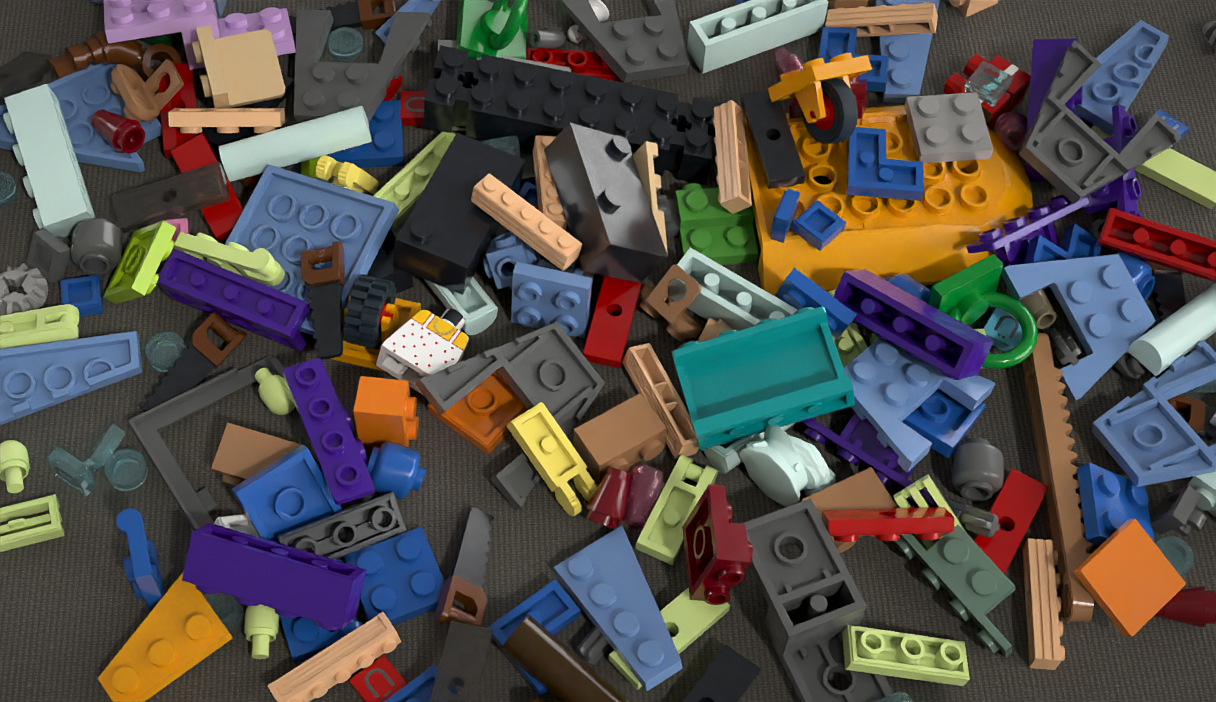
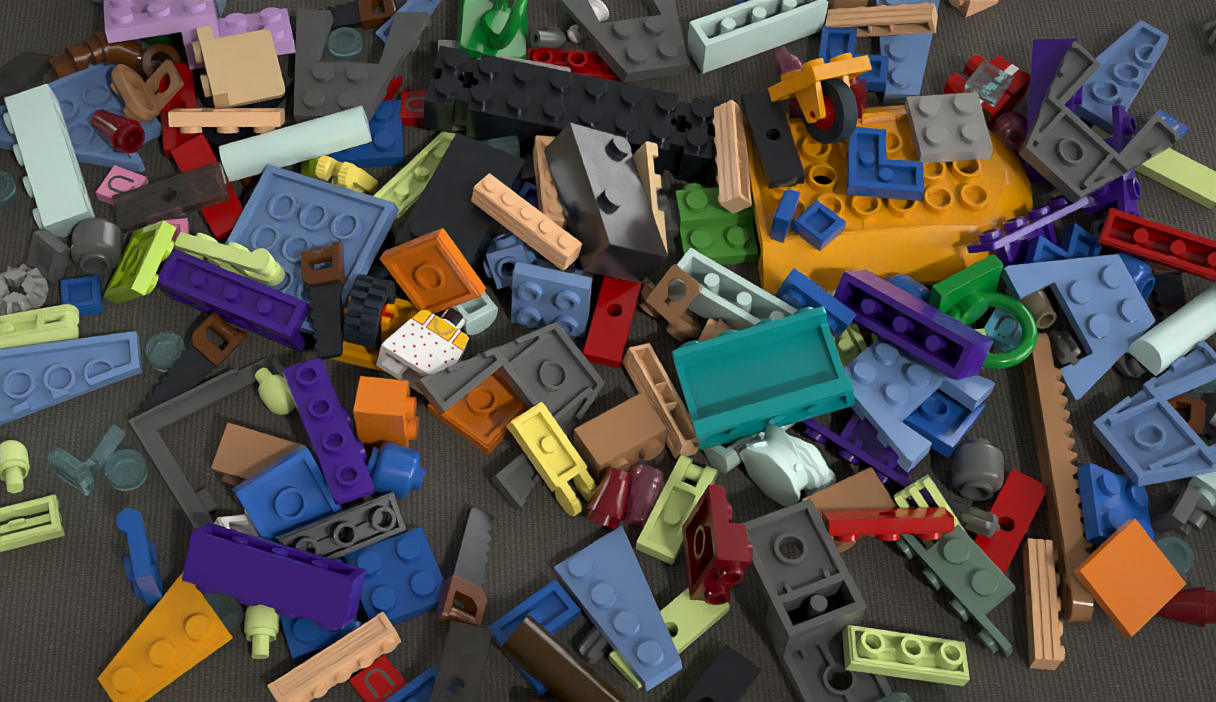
(119, 181): none -> bright pink tile
(433, 272): none -> orange tile

